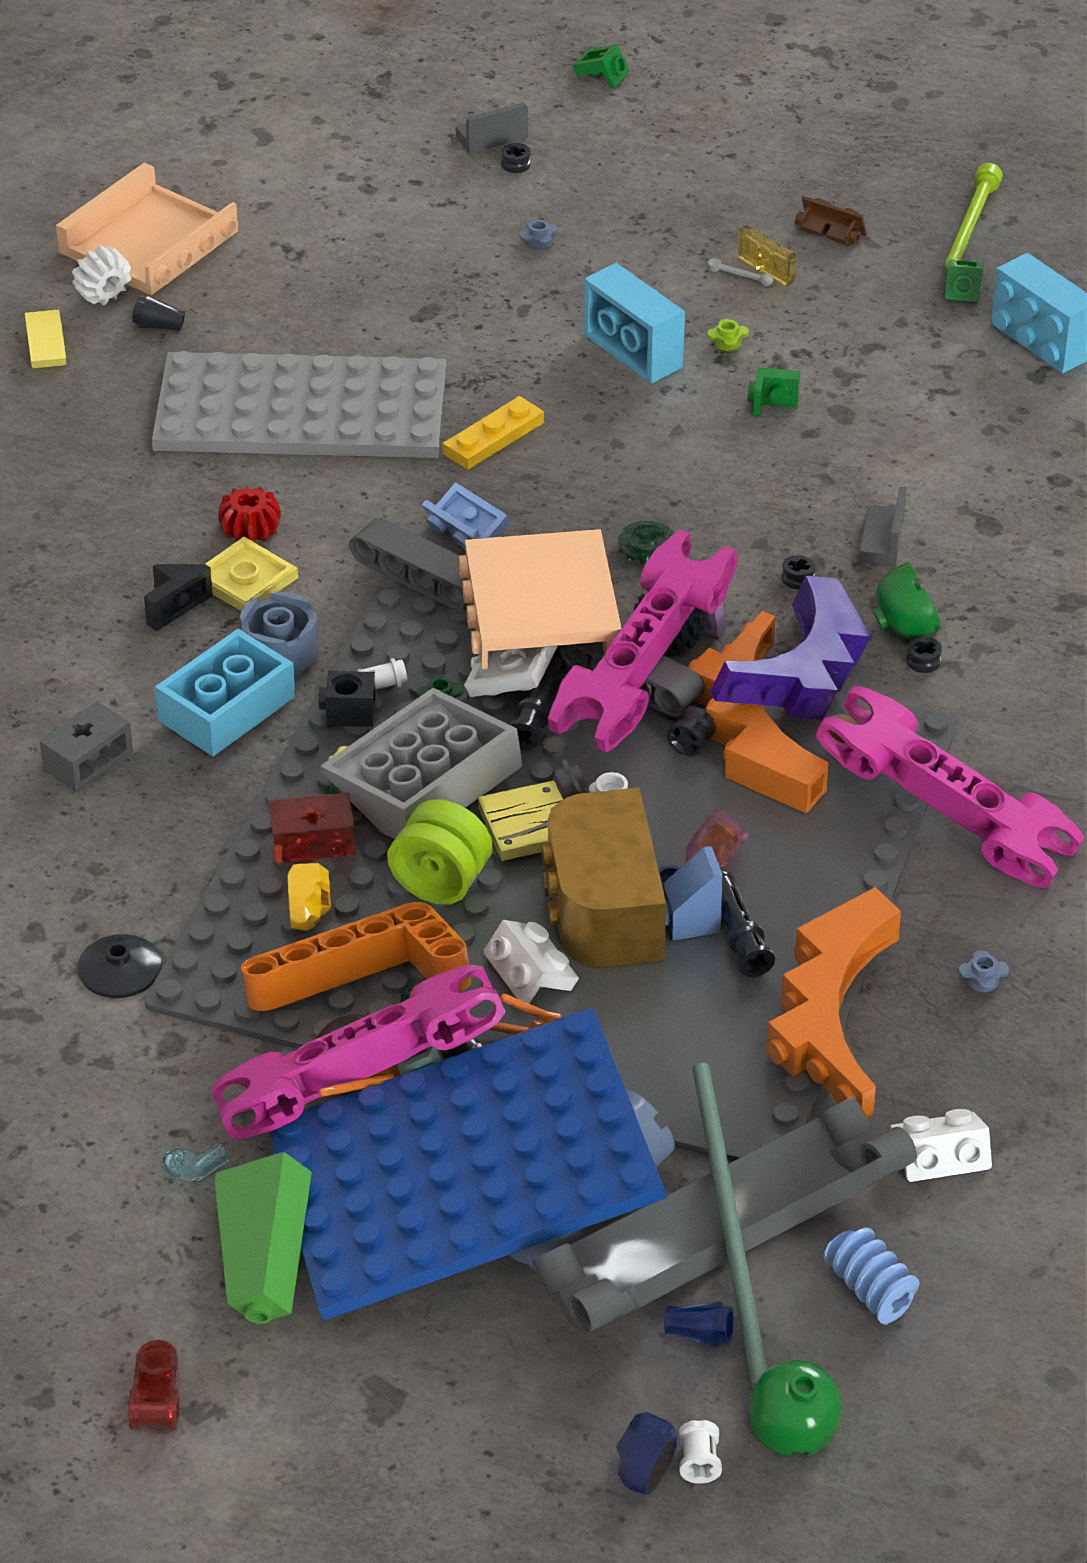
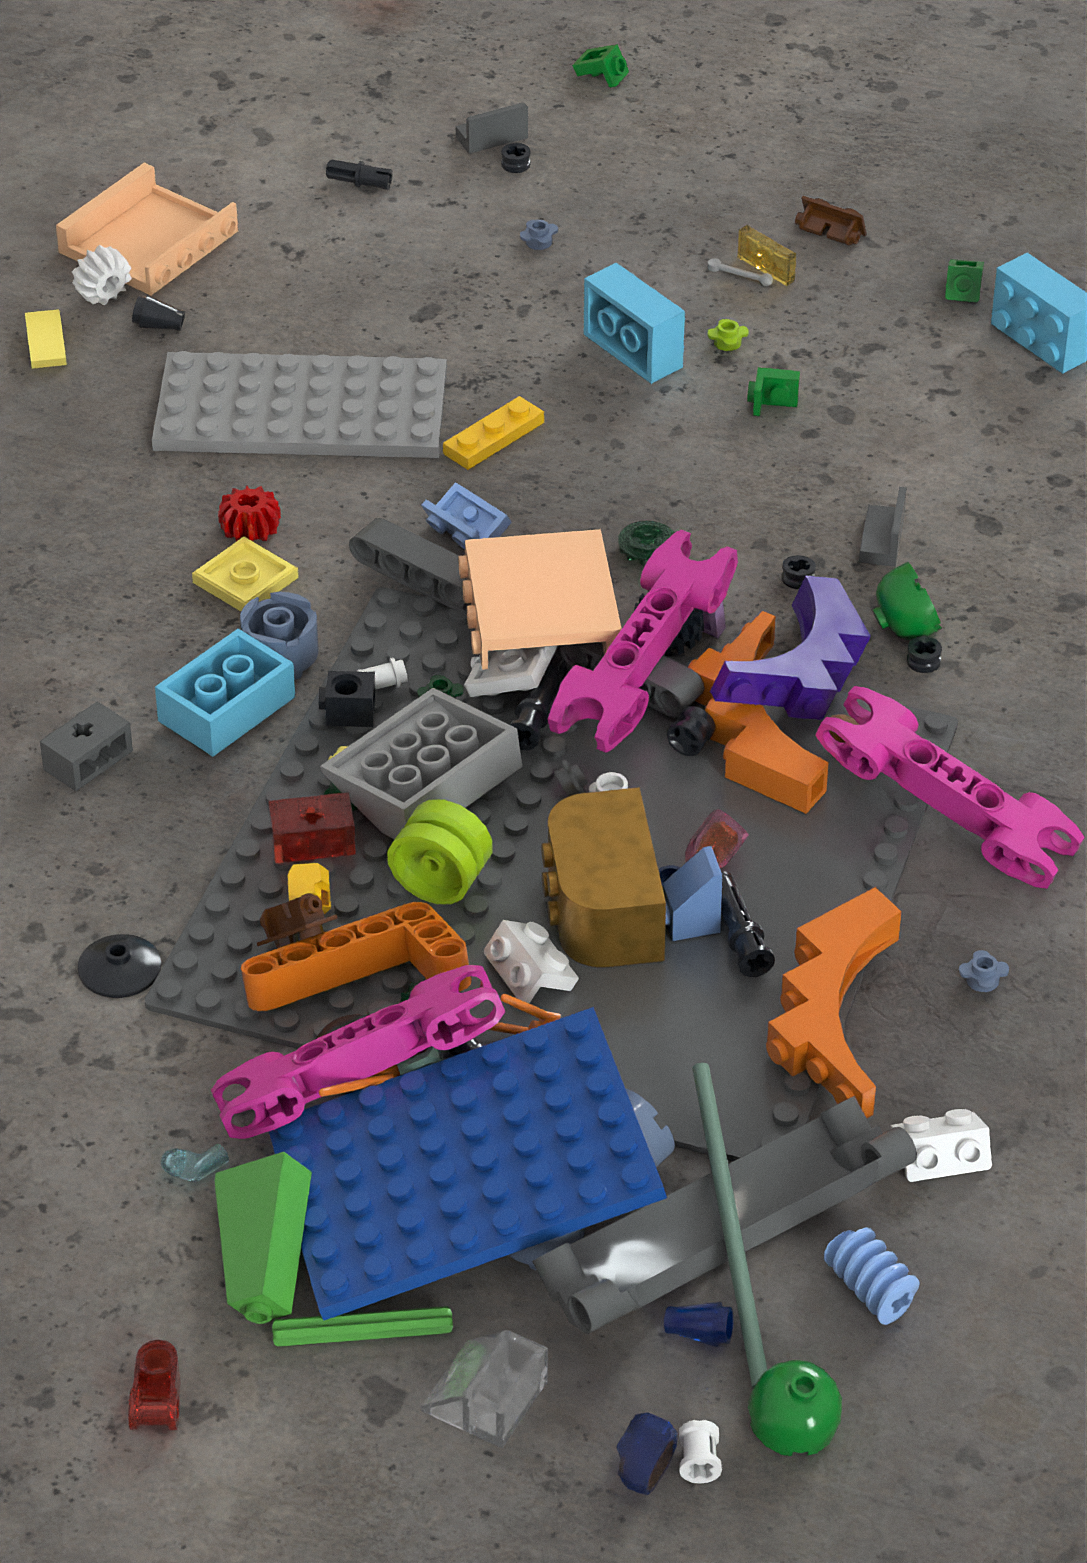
(176, 592): black slope -> none
(291, 918): none -> reddish brown hinge
(359, 174): none -> black axle
(362, 1326): none -> bright green axle
(490, 1385): none -> clear slope
(519, 818): light yellow tile -> none
(986, 180): lime piece -> none

